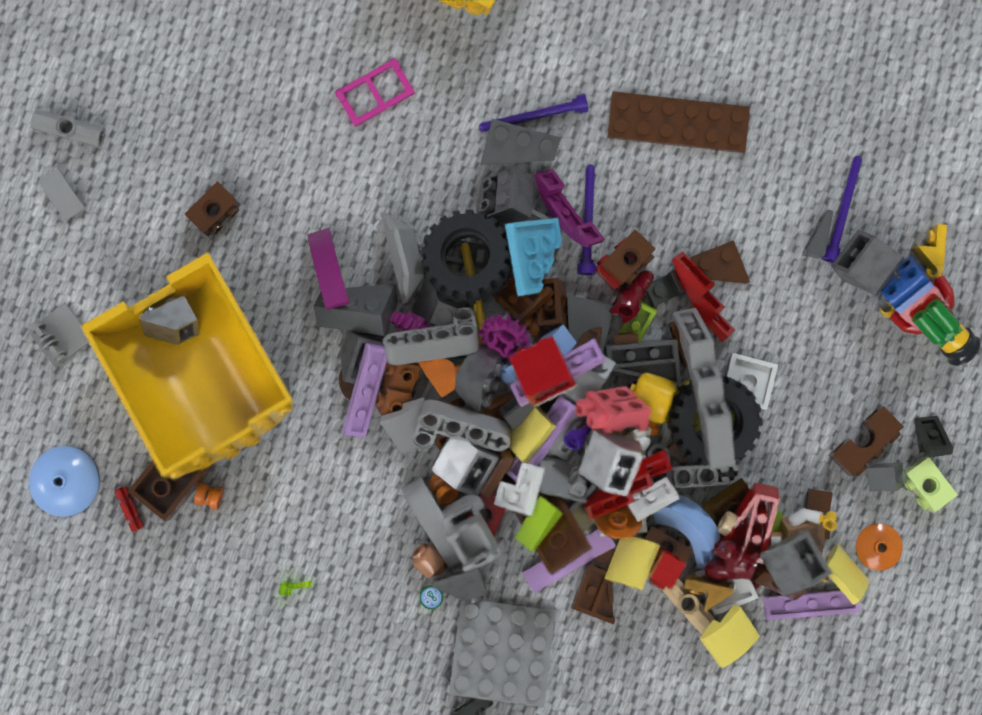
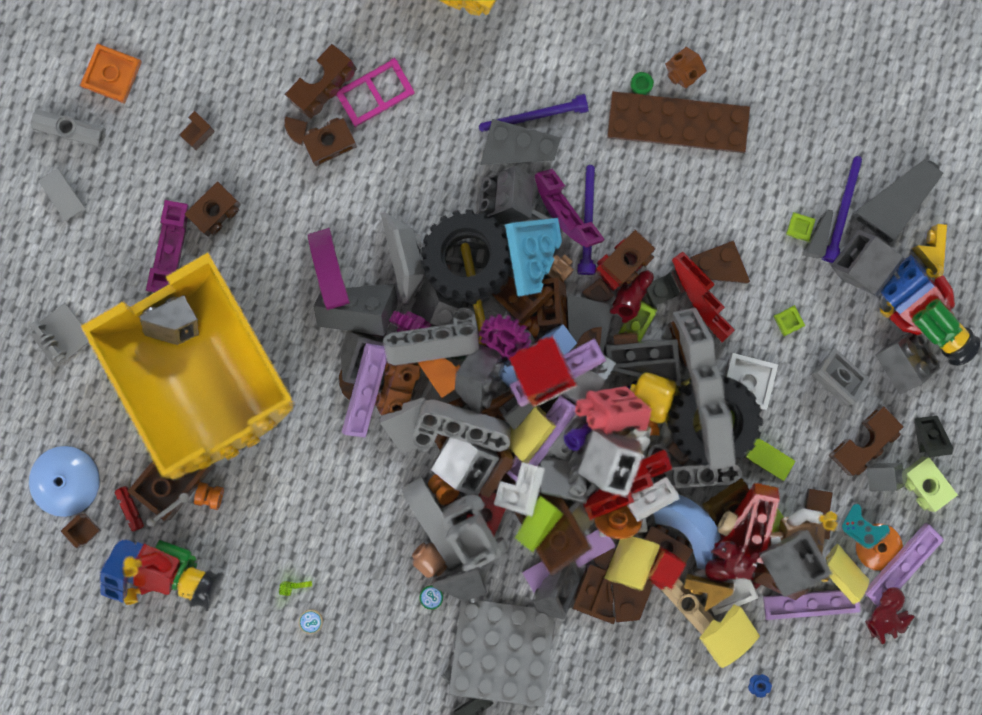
(80, 530): none -> reddish brown panel
(110, 73): none -> orange plate
(157, 570): none -> piece
(169, 245): none -> magenta slope
(184, 497): none -> light grey hinge
(197, 131): none -> reddish brown panel
(295, 129): none -> reddish brown tile
(310, 621): none -> tile
(312, 97): none -> reddish brown arch
(322, 153): none -> reddish brown brick
(558, 592): none -> flat silver slope
(561, 268): none -> medium nougat gear
(598, 291): none -> reddish brown tile
(630, 602): none -> reddish brown wing
(641, 83): none -> green tile
(685, 67): none -> dark orange brick
(755, 681): none -> blue plate
(770, 459): none -> lime slope
(789, 320): none -> lime tile
(800, 226): none -> lime tile
(840, 377): none -> light grey slope
(861, 530): none -> teal piece
(885, 616): none -> dark red animal
(896, 204): none -> dark grey slope
(905, 562): none -> lavender tile
(908, 362): none -> flat silver slope

